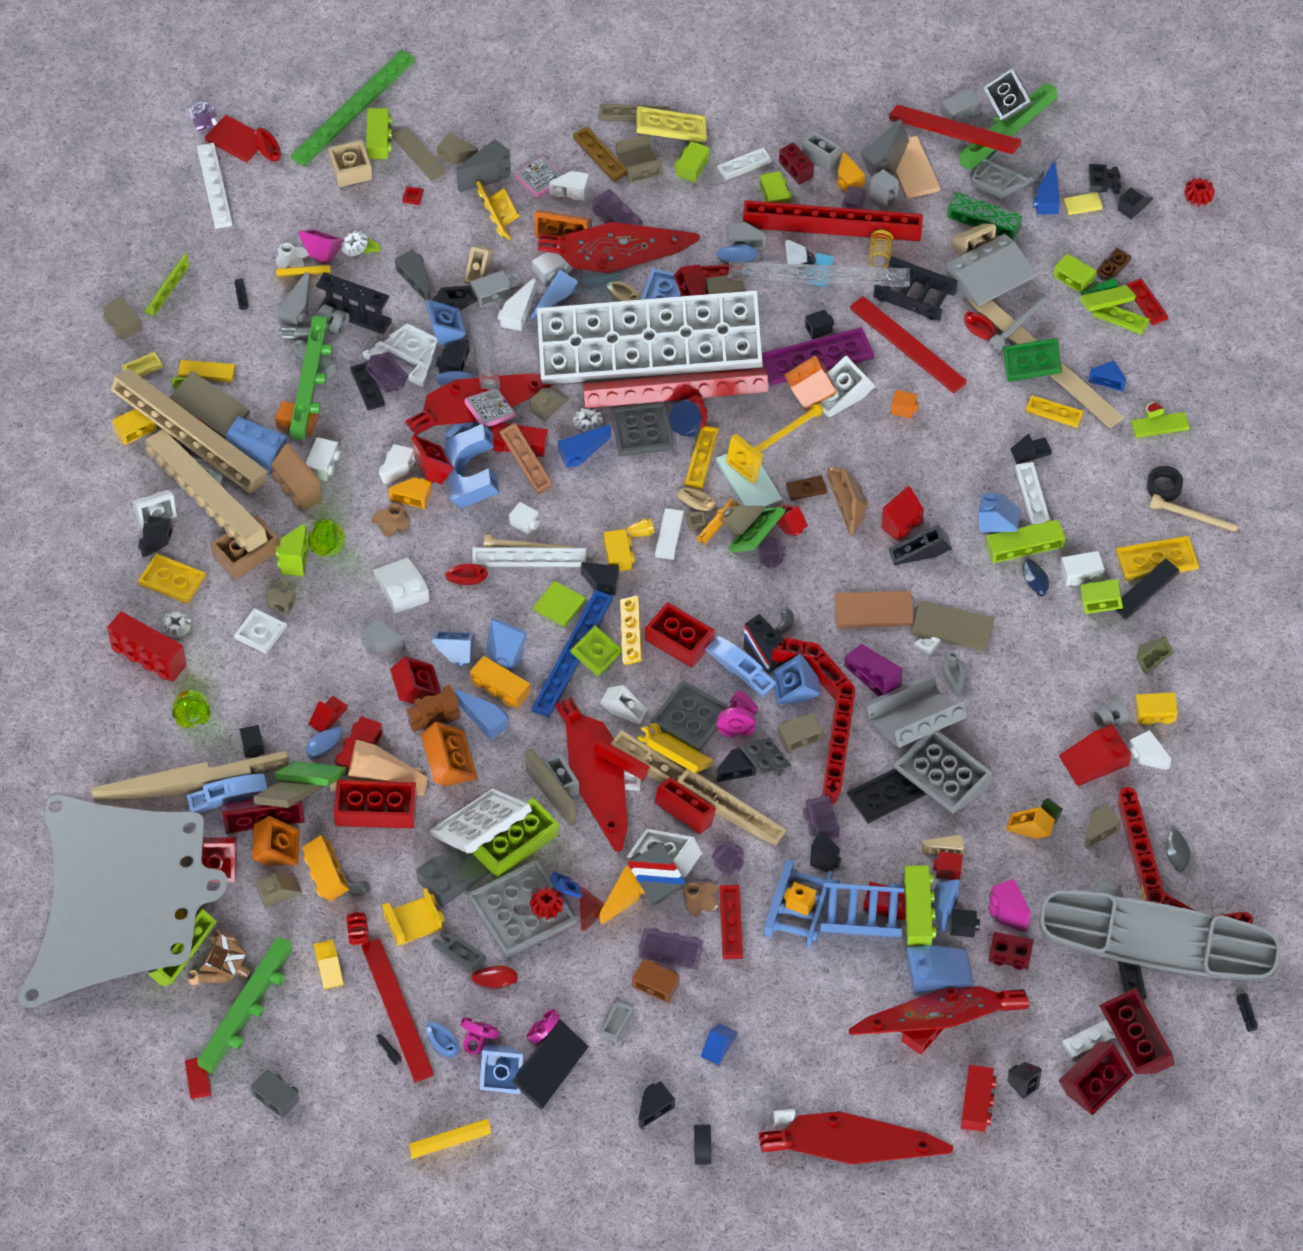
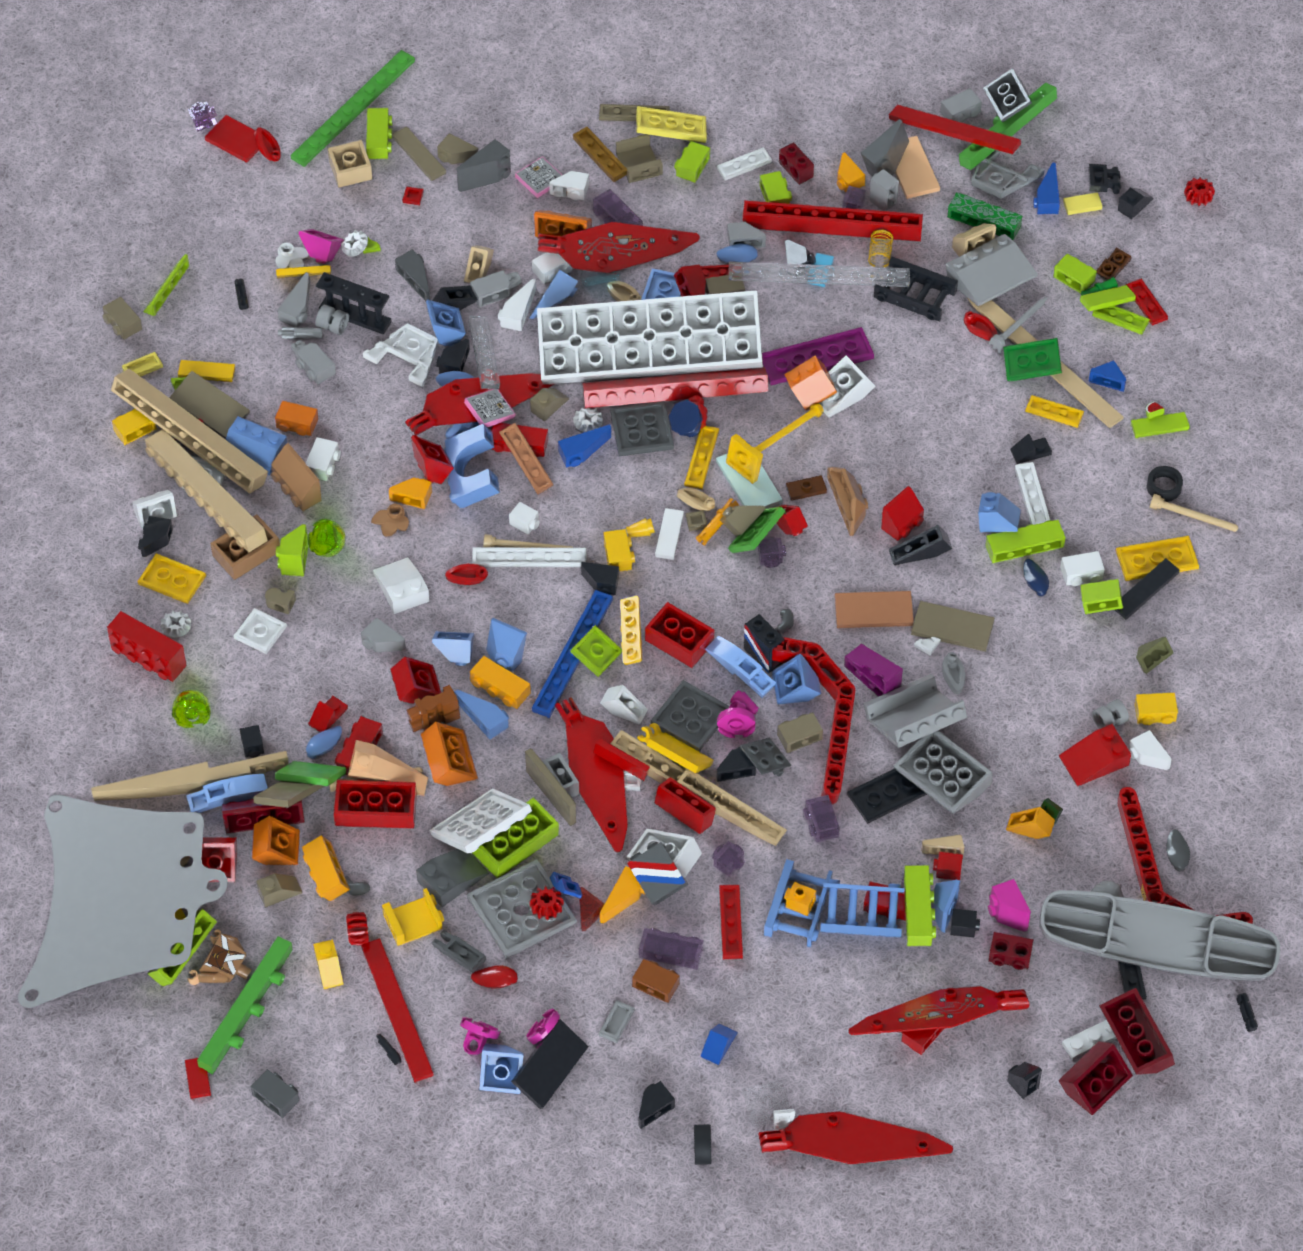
(214, 185): white plate -> none
(310, 378): bright green piece -> none
(367, 387): black tile -> none
(386, 372): clear purple brick -> none
(398, 463): white slope -> none
(442, 1040): medium blue arm -> none
(449, 1138): yellow tile -> none
(501, 208): yellow bracket -> none
(559, 604): lime tile -> none
(702, 899): medium nougat plate -> none
(819, 324): black brick -> none
(821, 150): light grey brick -> none
(825, 853): black slope -> none
(904, 404): orange brick -> none
(908, 344): red tile -> none
(938, 968): medium blue slope -> none
(978, 1098): red brick -> none
(1101, 825): dark tan slope -> none

